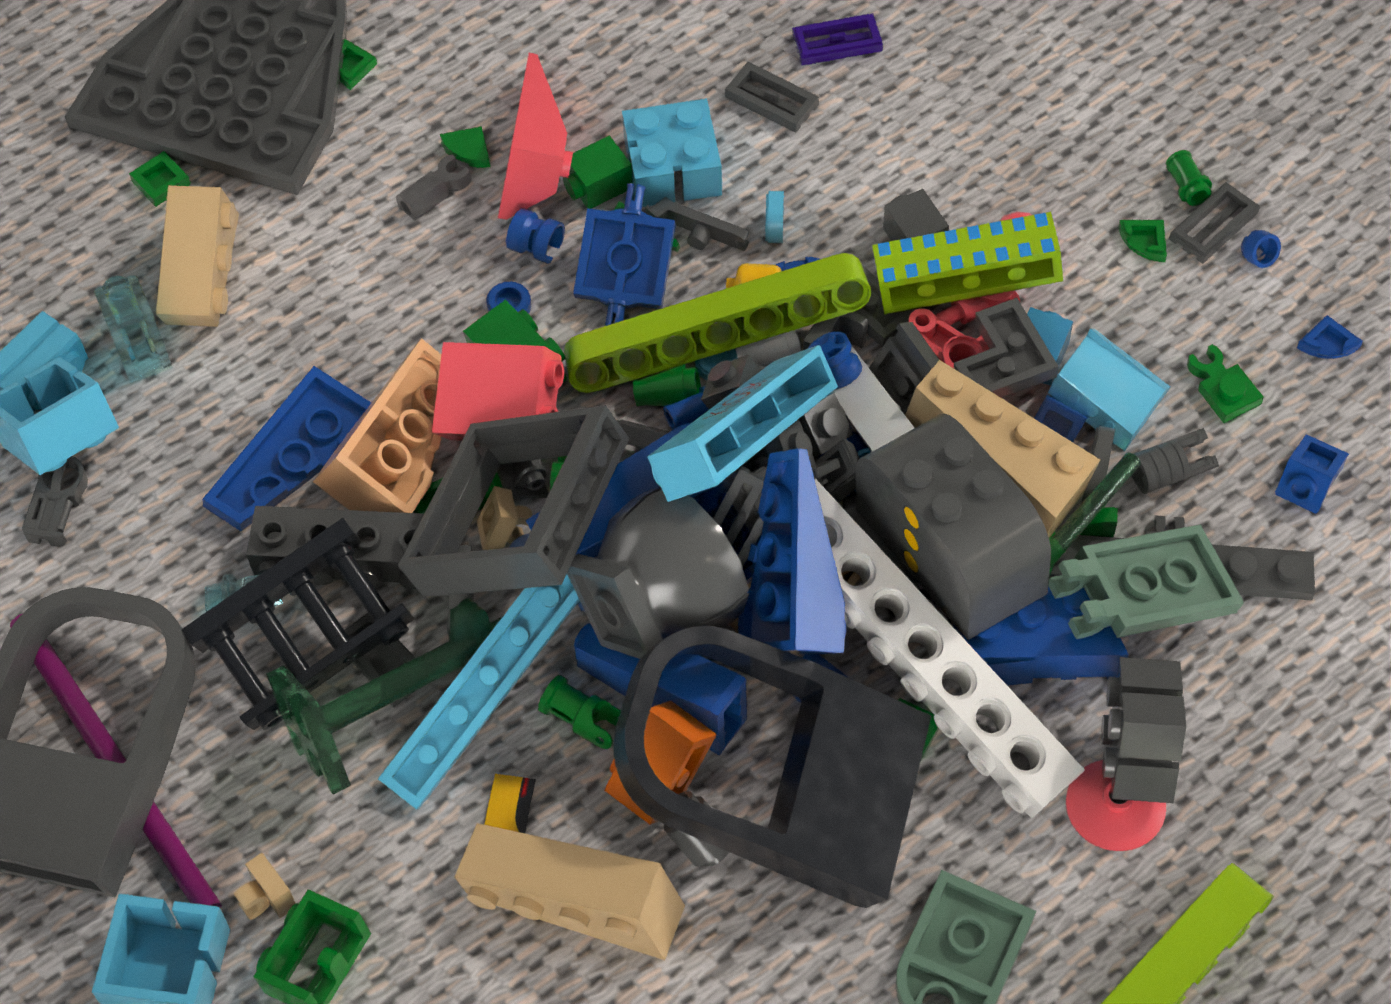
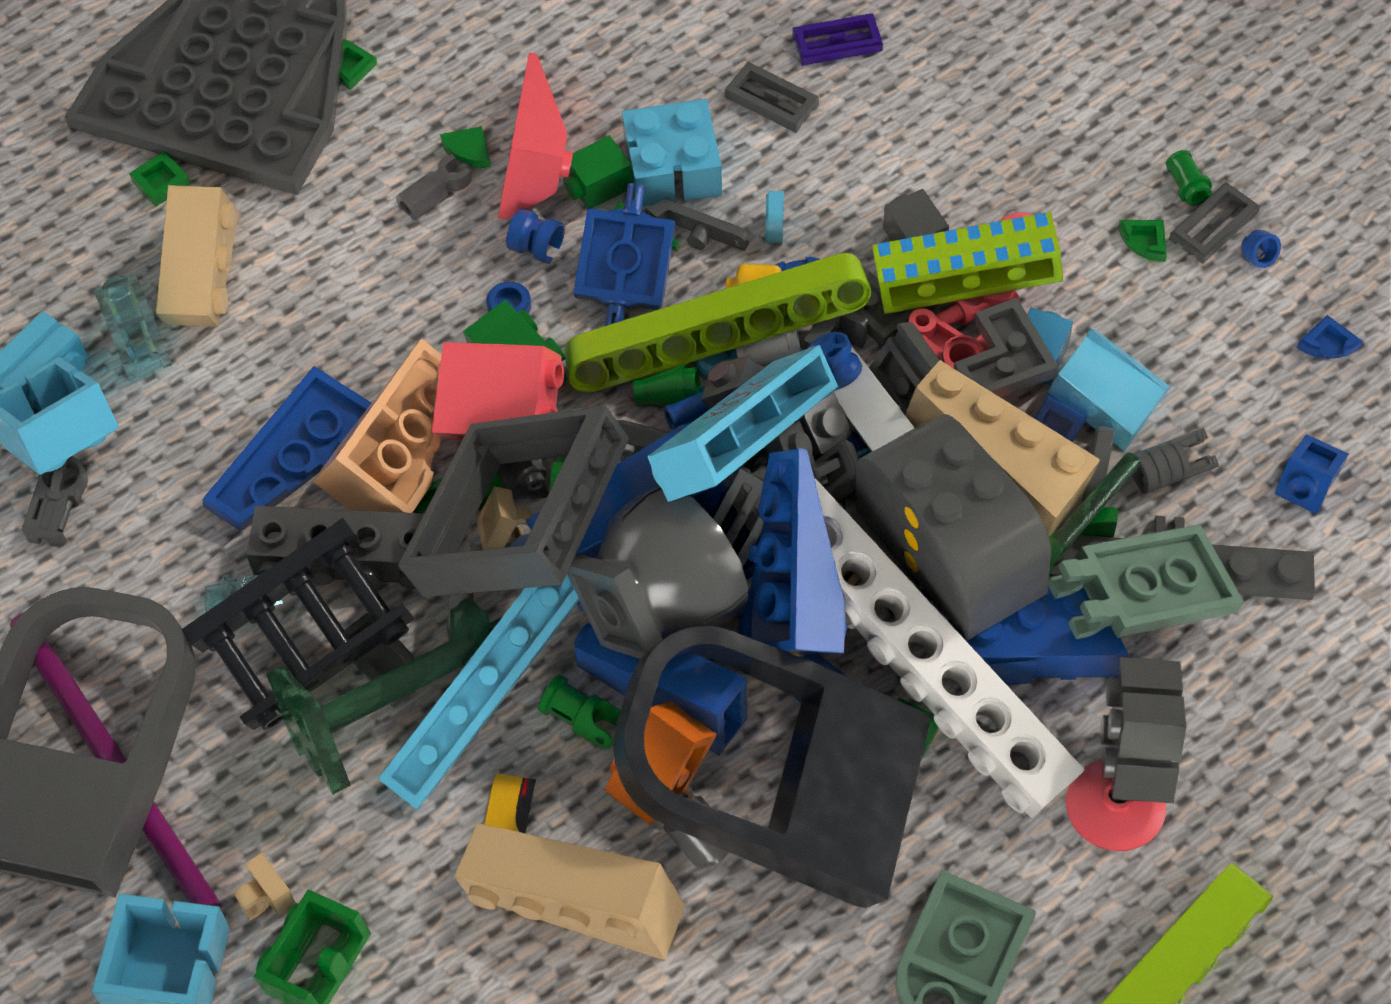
(1225, 390): green plate -> none

